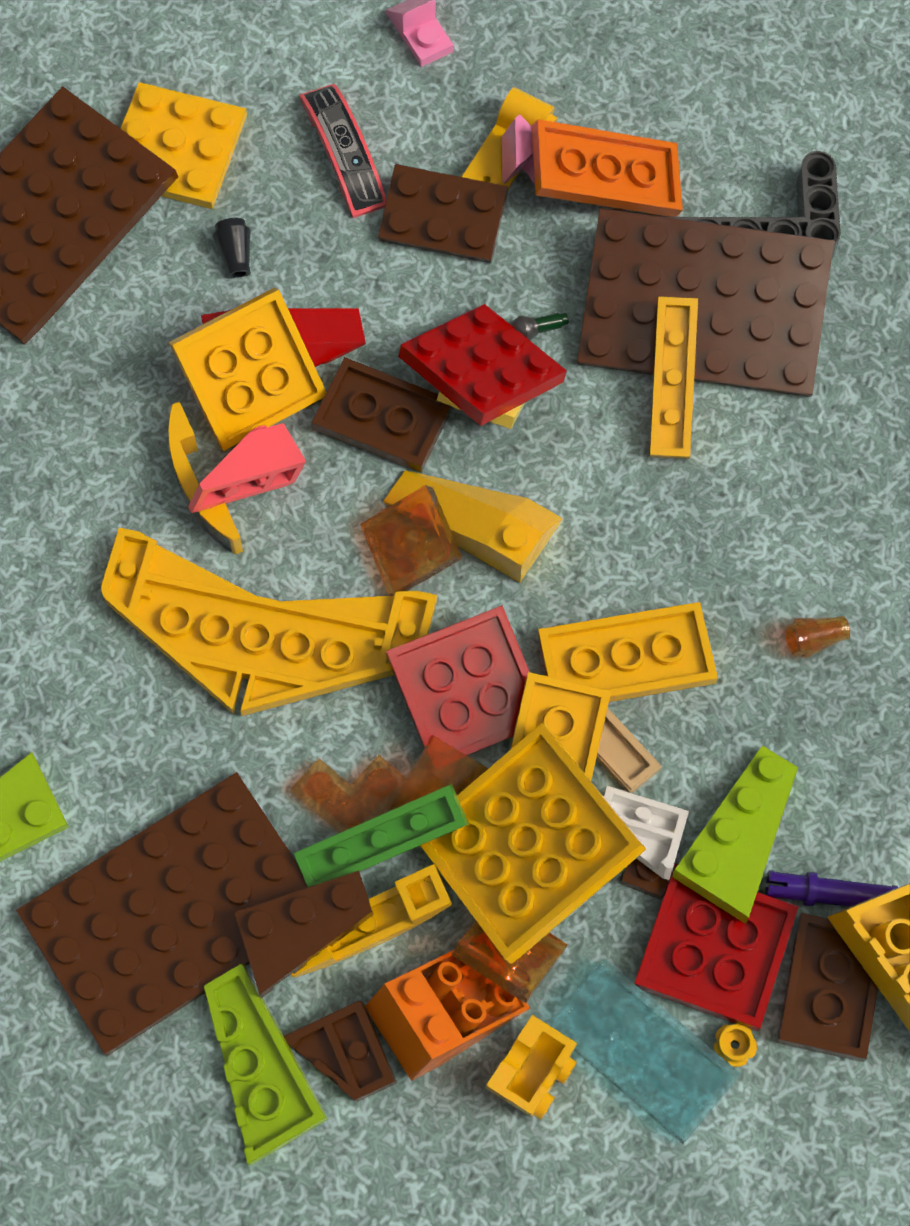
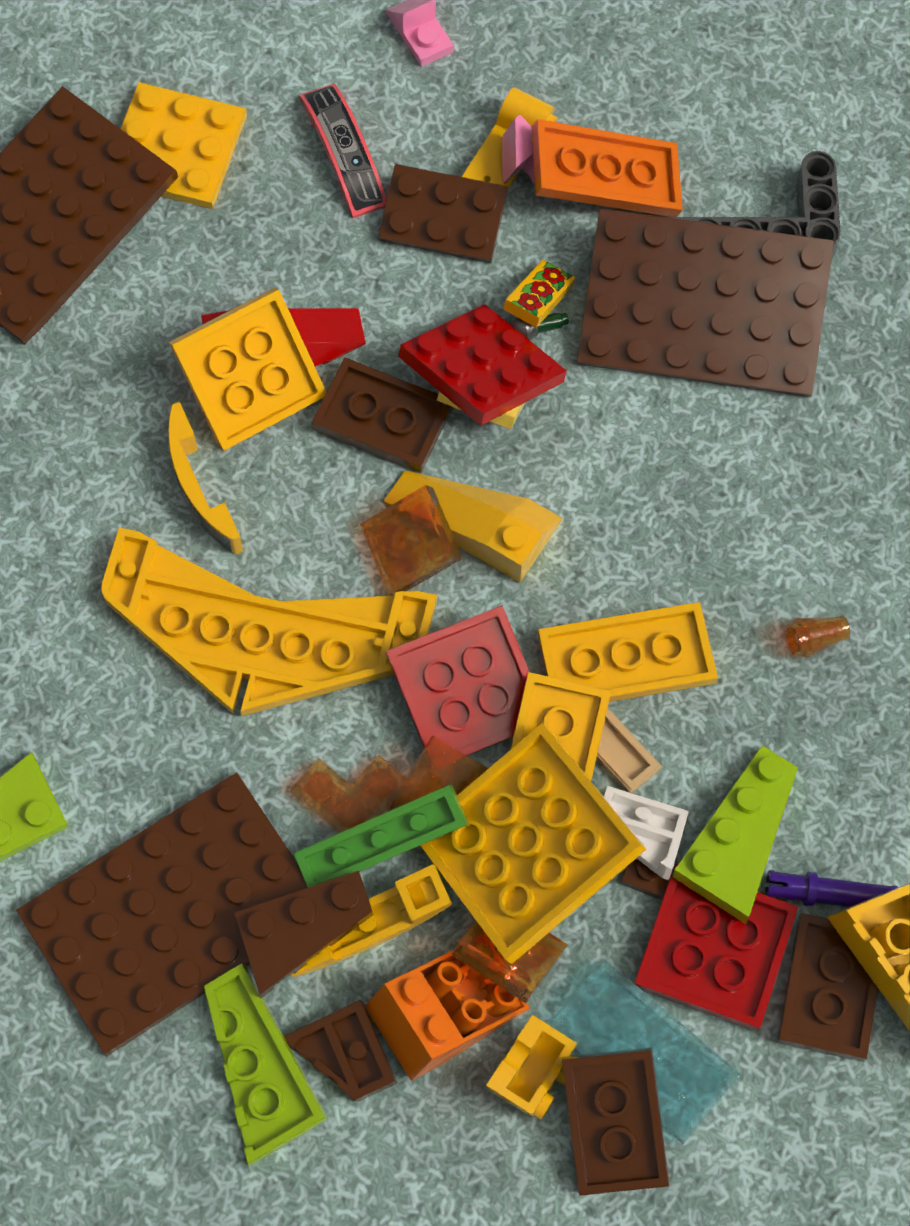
(233, 243): black cone -> none
(258, 464): coral slope -> none
(539, 293): none -> tile
(615, 1121): none -> reddish brown plate
(673, 377): yellow plate -> none
(740, 1034): yellow plate -> none

